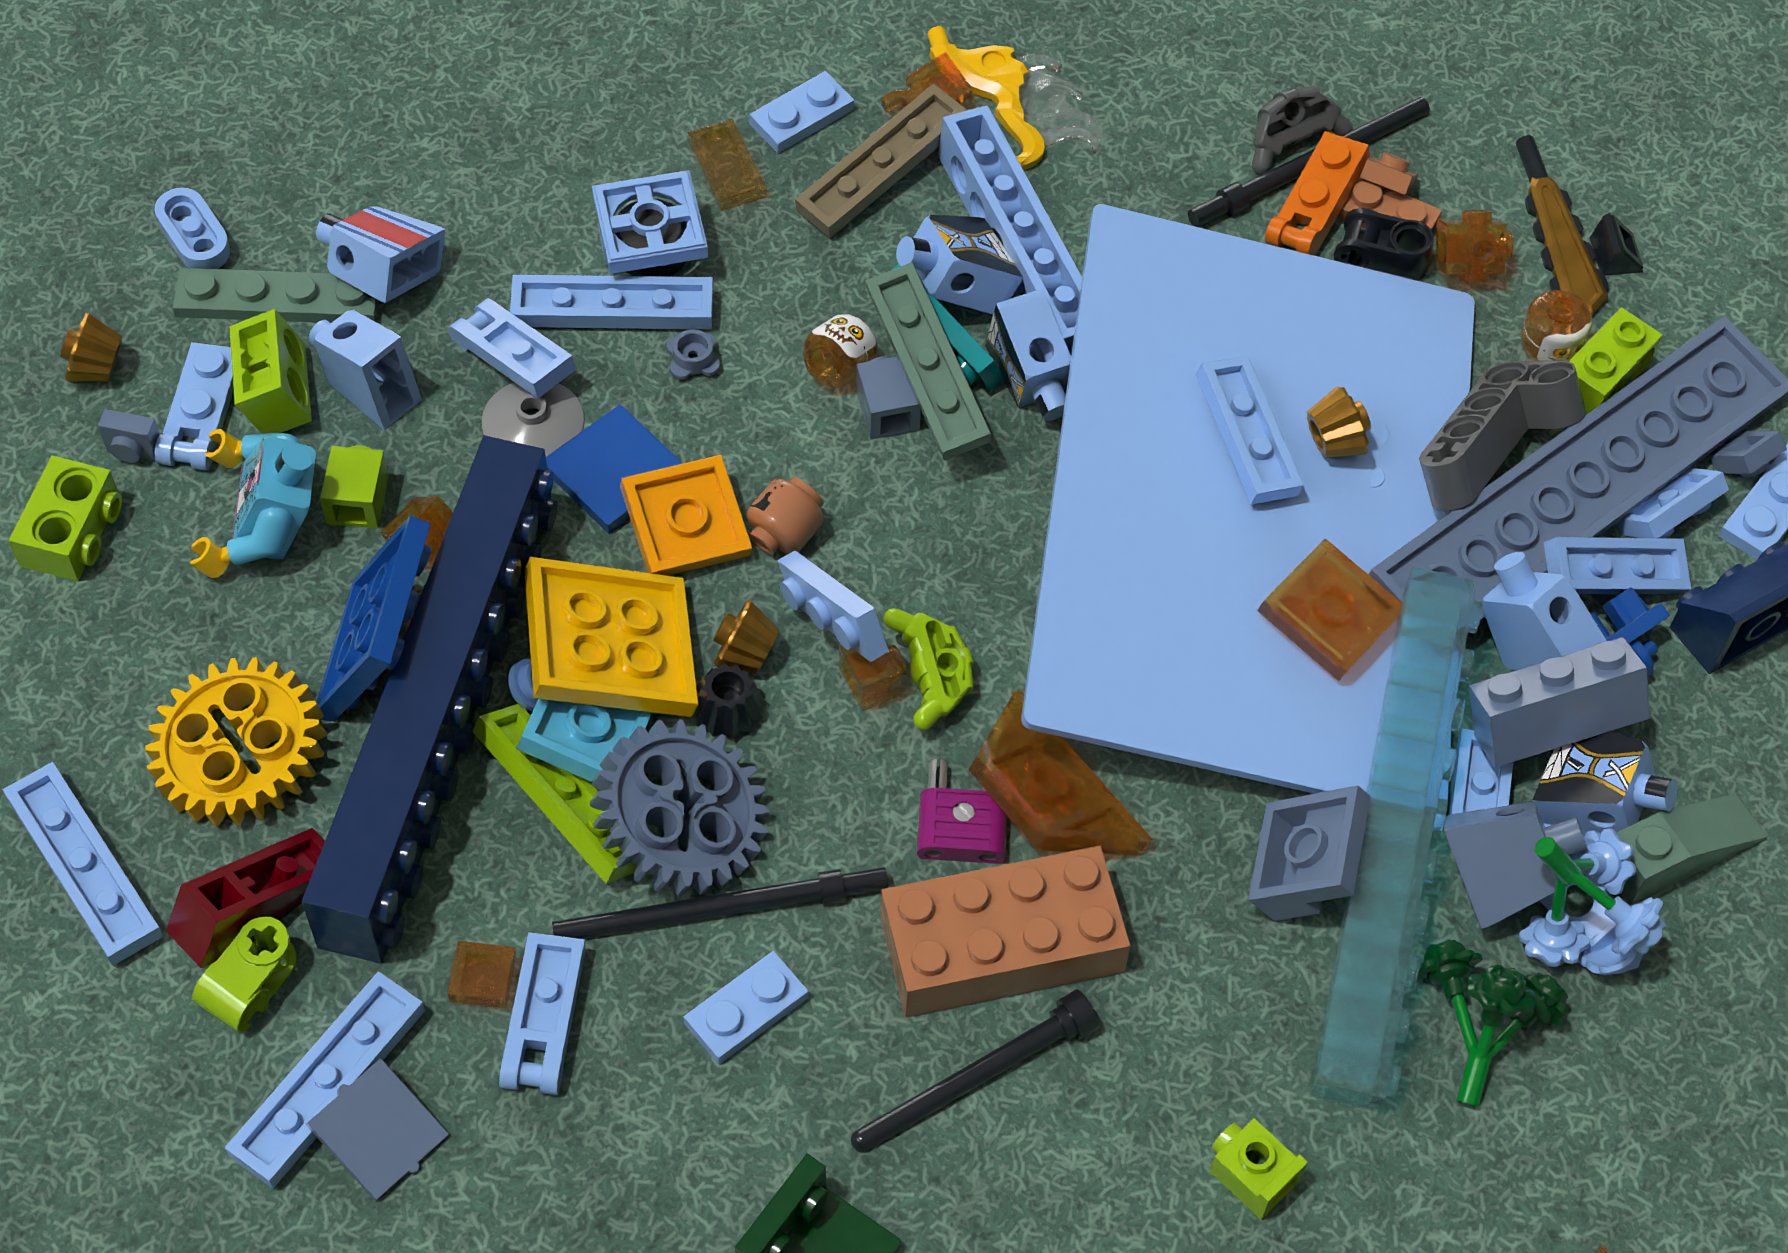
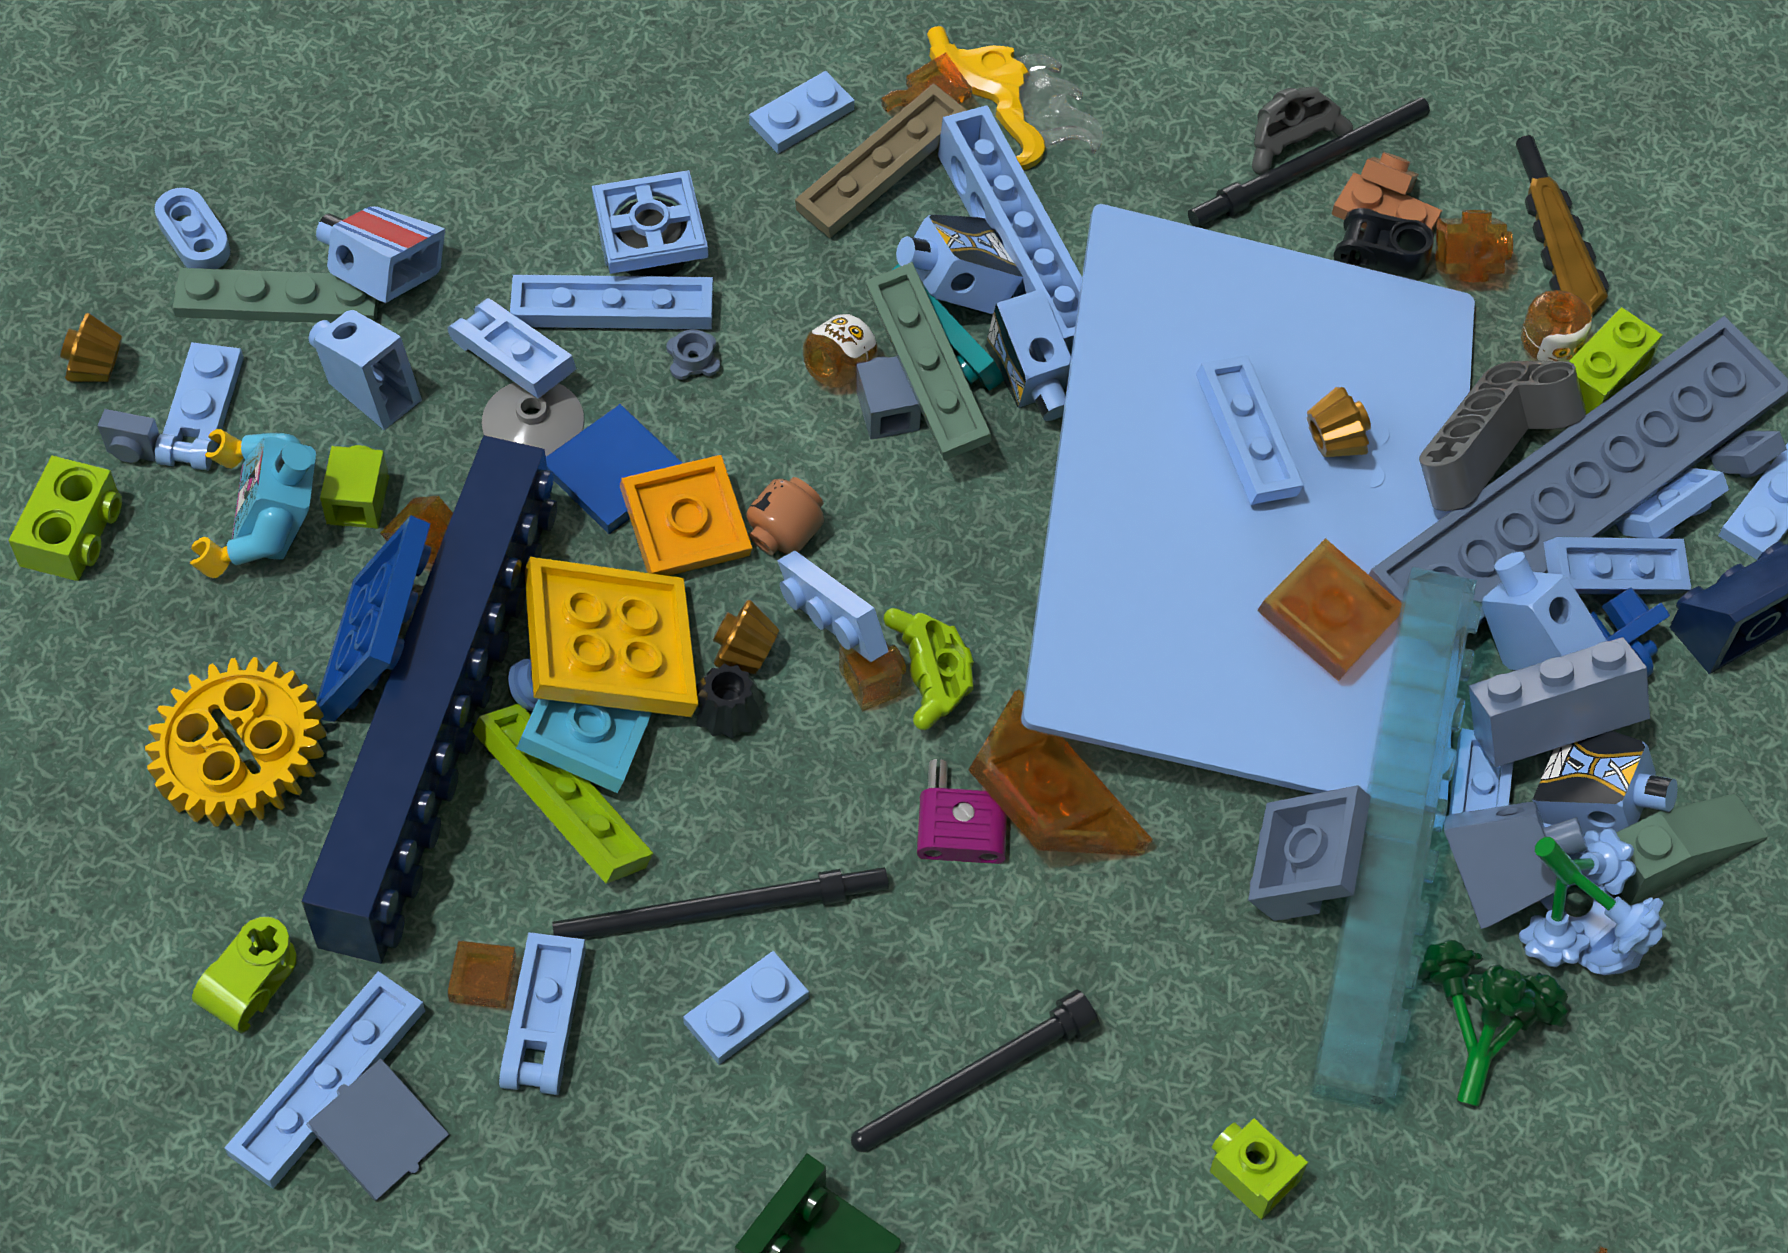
(83, 863): light blue plate -> none
(221, 902): dark red slope -> none
(270, 373): lime brick -> none
(725, 812): sand blue gear -> none
(727, 164): clear orange tile -> none
(1003, 931): nougat brick -> none
(1318, 194): orange plate -> none
(1615, 247): black slope -> none

